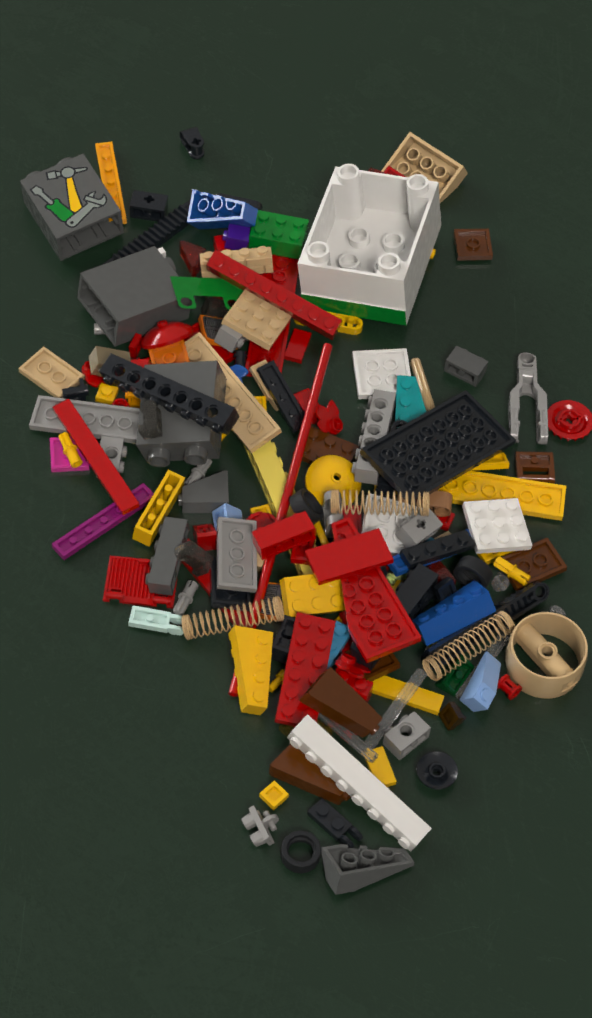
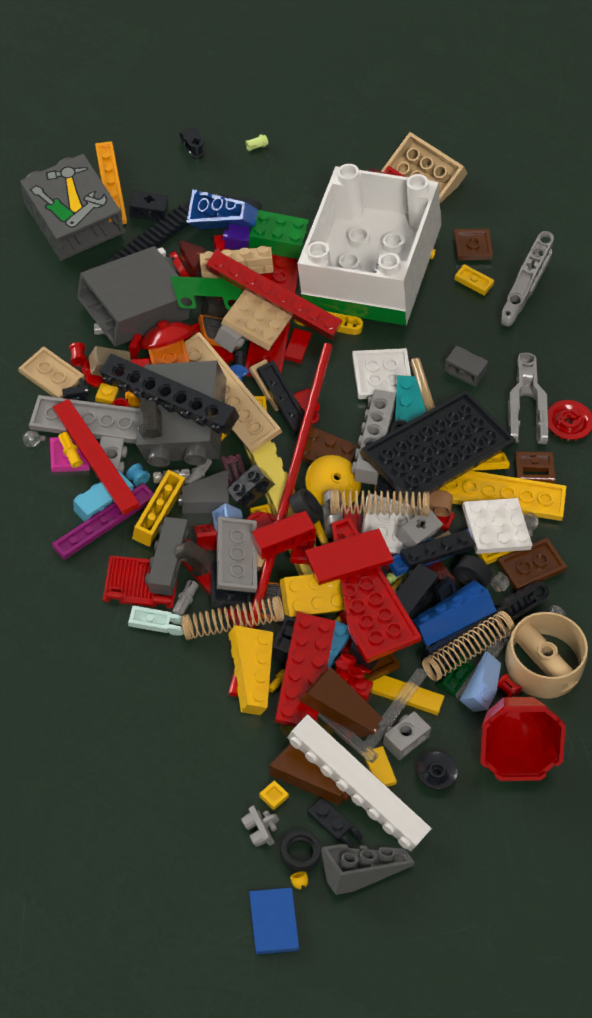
(32, 438): none -> clear piece
(77, 351): none -> red bush
(95, 500): none -> medium azure brick
(137, 474): none -> dark azure wheel
(158, 476): none -> light grey axle
(180, 266): none -> red tile
(232, 460): none -> clear pink tile
(251, 486): none -> black brick
(258, 142): none -> yellowish green pin
(273, 921): none -> blue tile
(299, 879): none -> yellow hinge
(329, 418): red plate -> none
(451, 716): dark brown tile -> none
(474, 279): none -> yellow plate
(511, 570): yellow axle -> none
(521, 739): none -> red piece
(527, 278): none -> light grey piece
(531, 522): none -> clear piece

